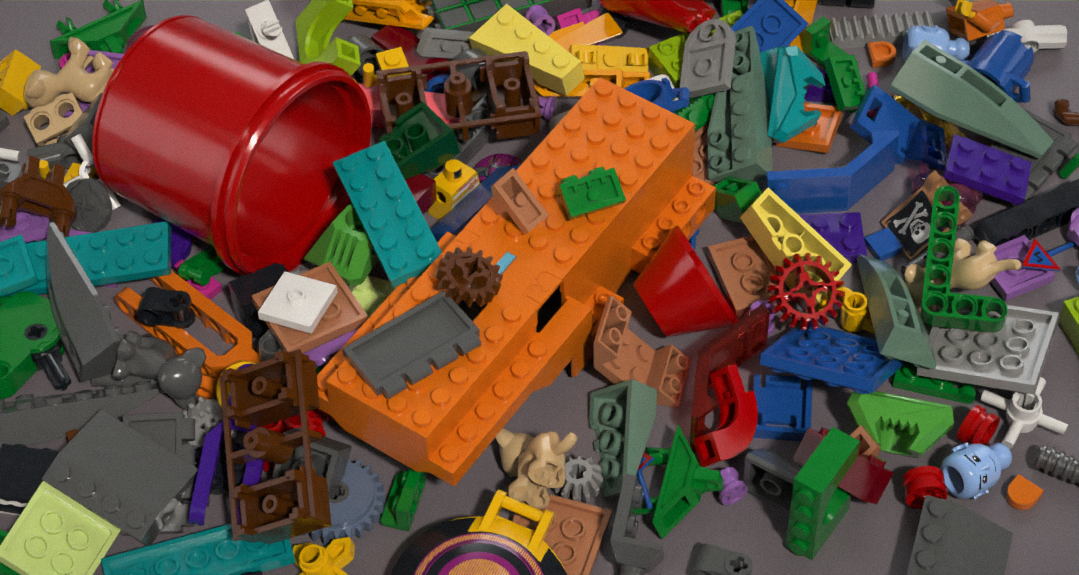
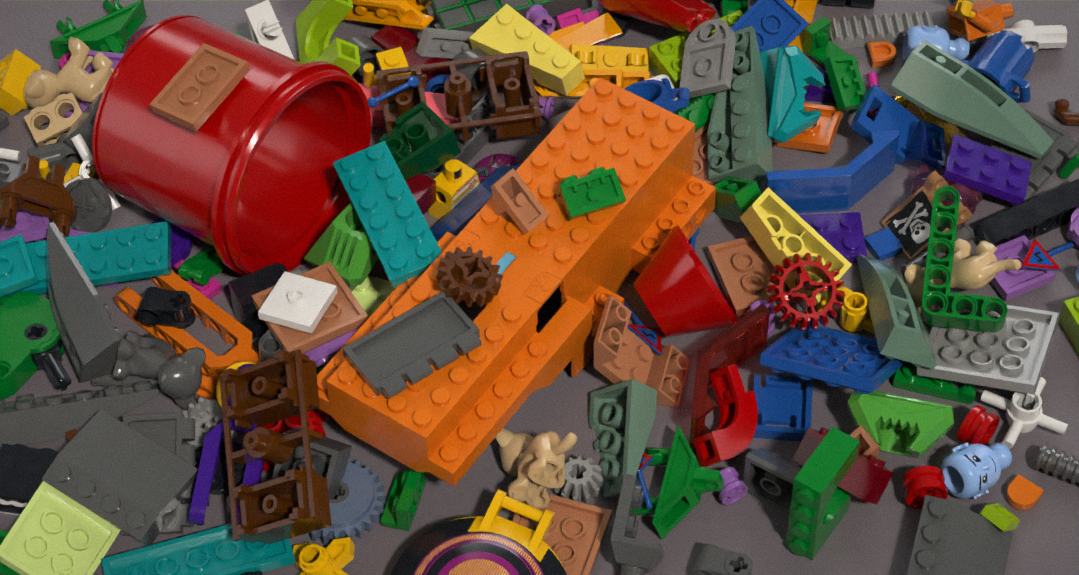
(200, 87): none -> nougat plate
(412, 82): none -> blue hinge
(649, 335): none -> blue piece
(1000, 517): none -> lime tile

